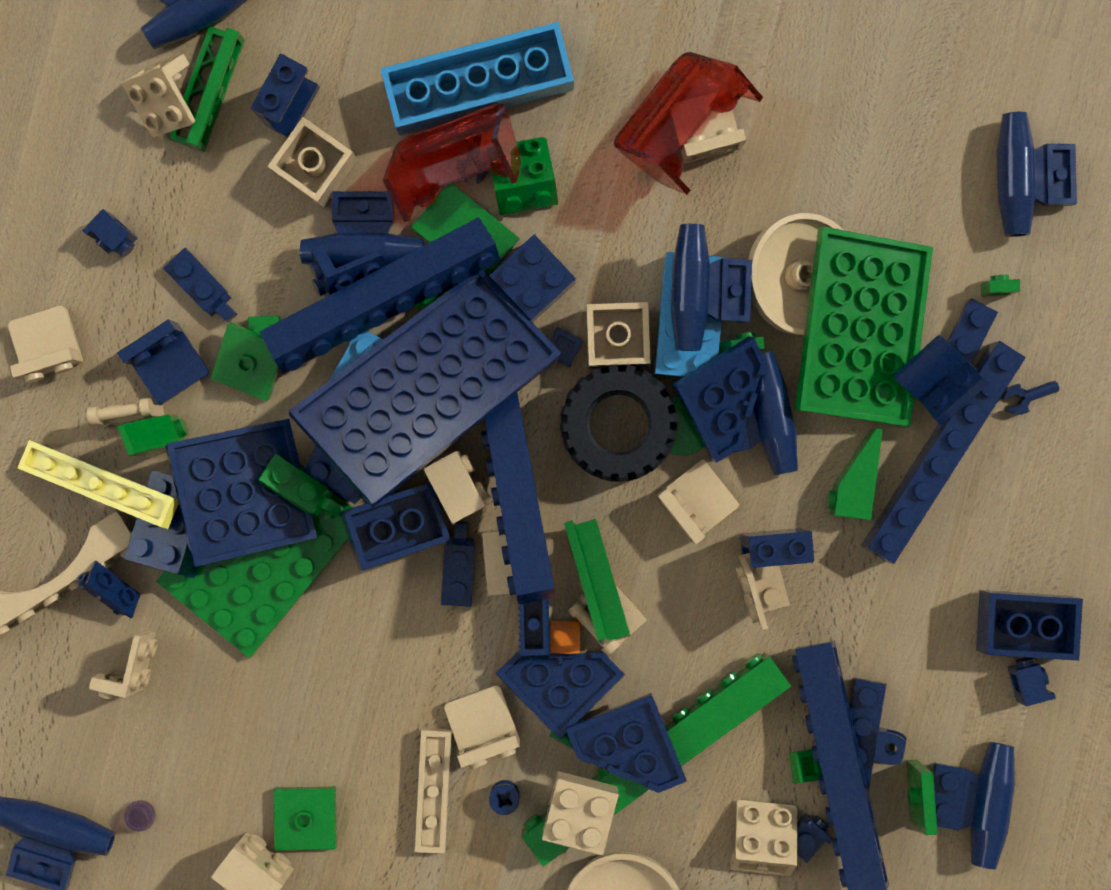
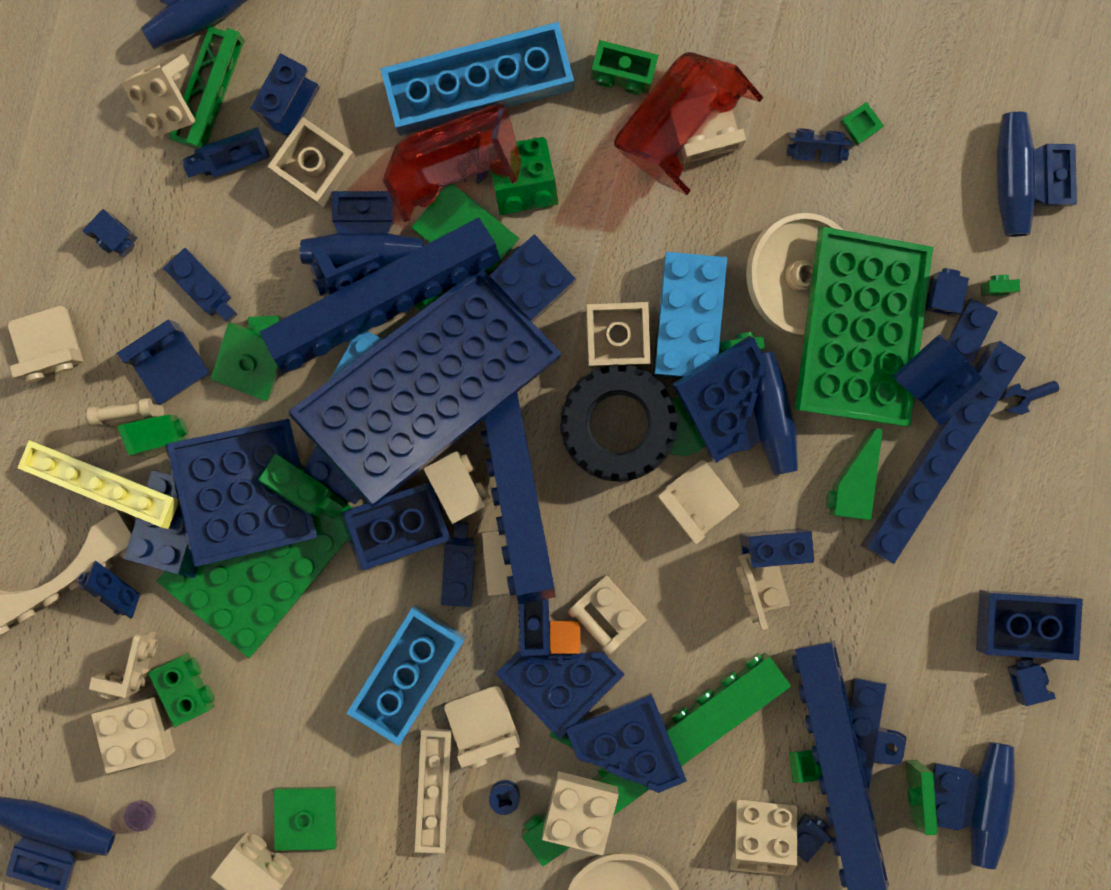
(133, 733): none -> tan brick
(182, 689): none -> green brick
(227, 154): none -> dark blue hinge
(406, 675): none -> dark azure brick
(567, 345): dark blue tile -> none
(597, 581): green fence -> none
(623, 67): none -> green brick
(705, 288): dark blue plate -> none
(830, 146): none -> dark blue hinge
(861, 123): none -> green plate
(946, 292): none -> dark blue brick

